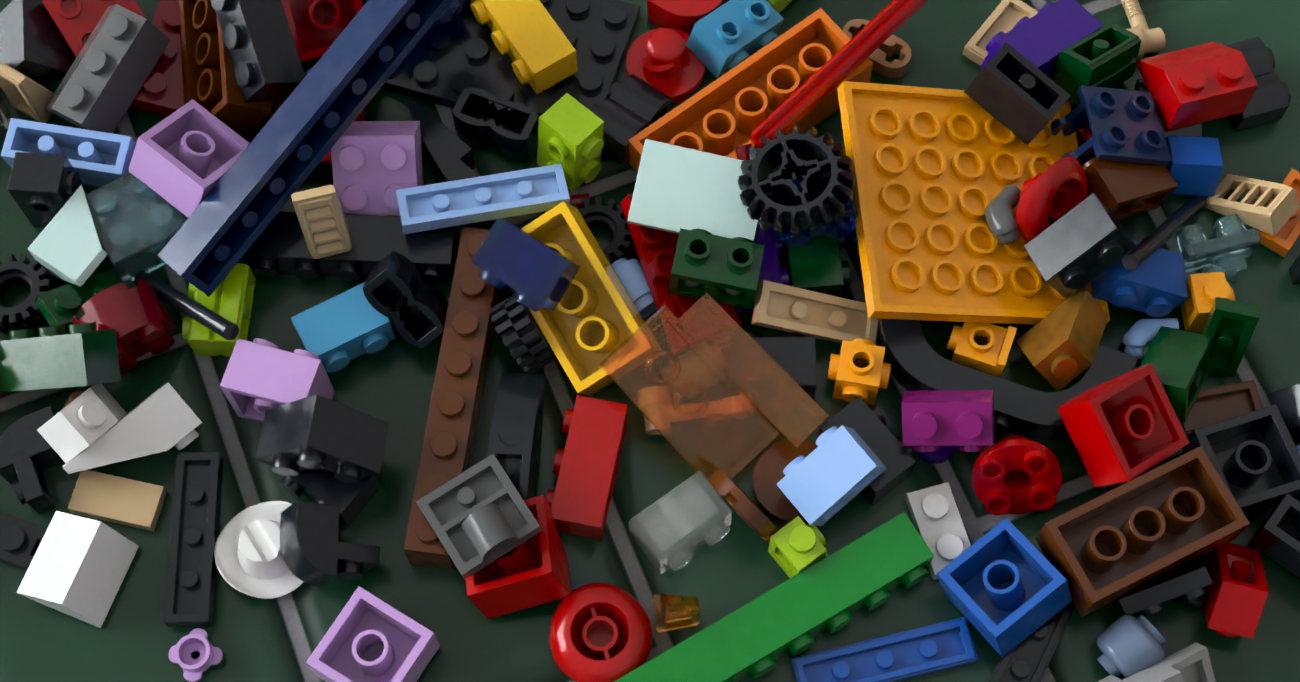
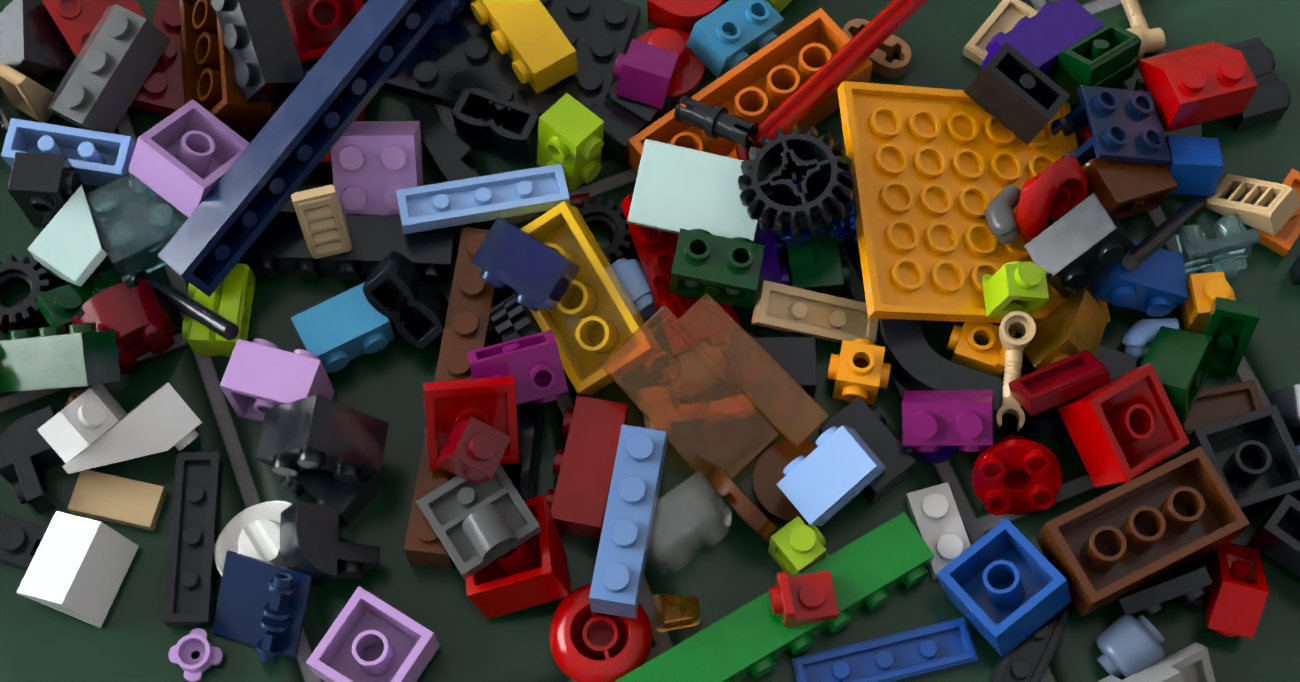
(262, 605): none -> dark blue hinge
(473, 450): none -> dark red brick
(486, 399): none -> red plate
(531, 361): none -> magenta brick
(628, 522): none -> medium blue brick
(645, 73): none -> magenta brick
(716, 122): none -> black pin
(804, 598): none -> red bracket
(1017, 282): none -> lime brick
(1026, 327): none -> tan brick
(1059, 382): none -> dark red tile

